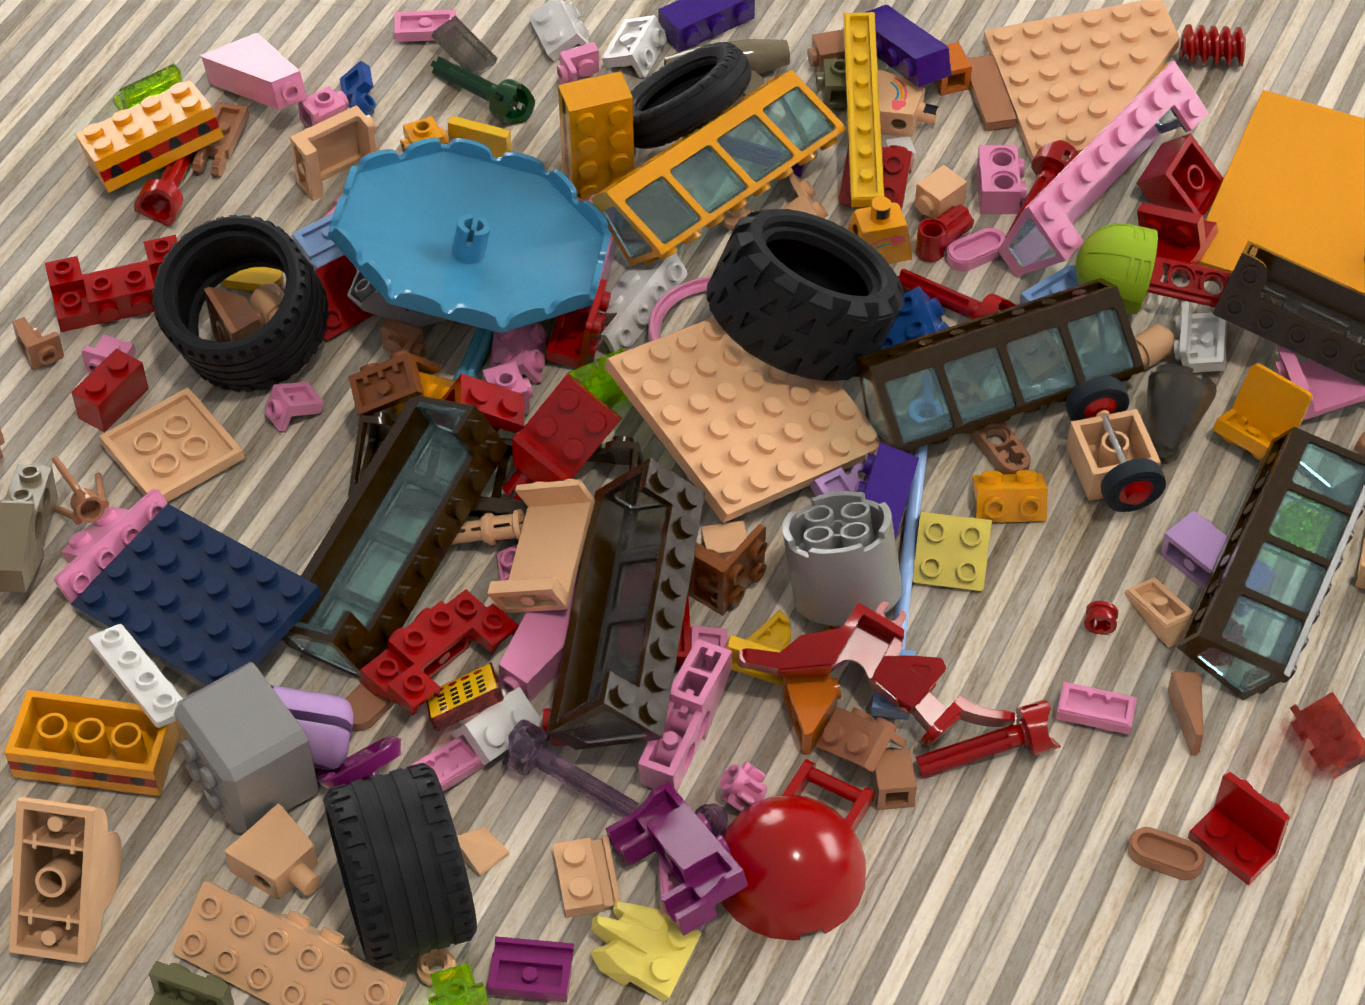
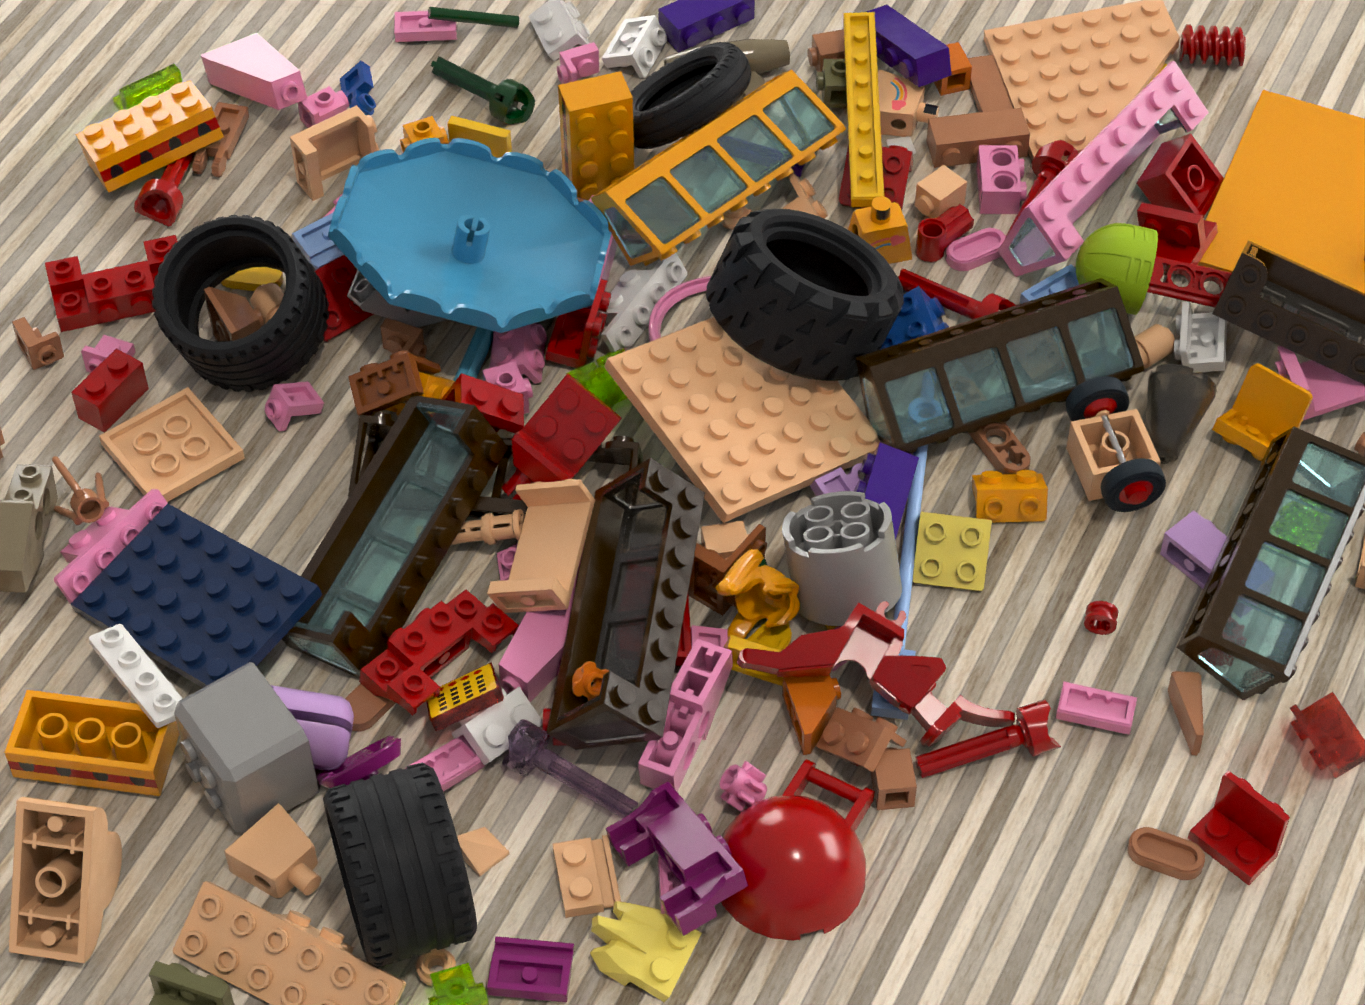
(464, 46): clear smoke tile -> none
(473, 17): none -> dark green bar
(583, 678): none -> orange plate
(716, 817): clear purple plate -> none
(758, 594): none -> light orange hair
(957, 137): none -> nougat brick
(1160, 610): light nougat slope -> none

